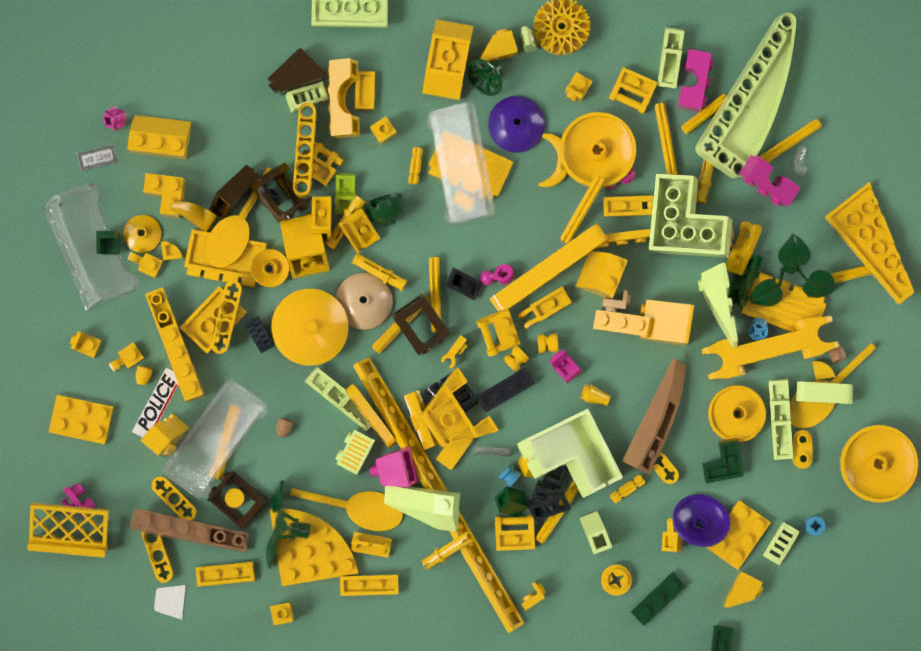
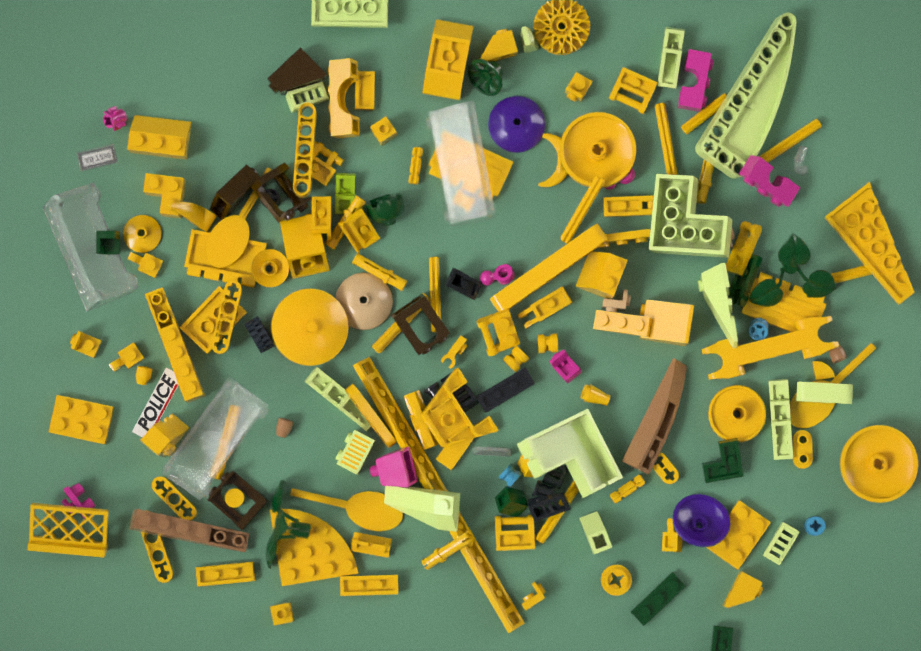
(170, 251): yellow tile -> none
(170, 601): white sticker -> none

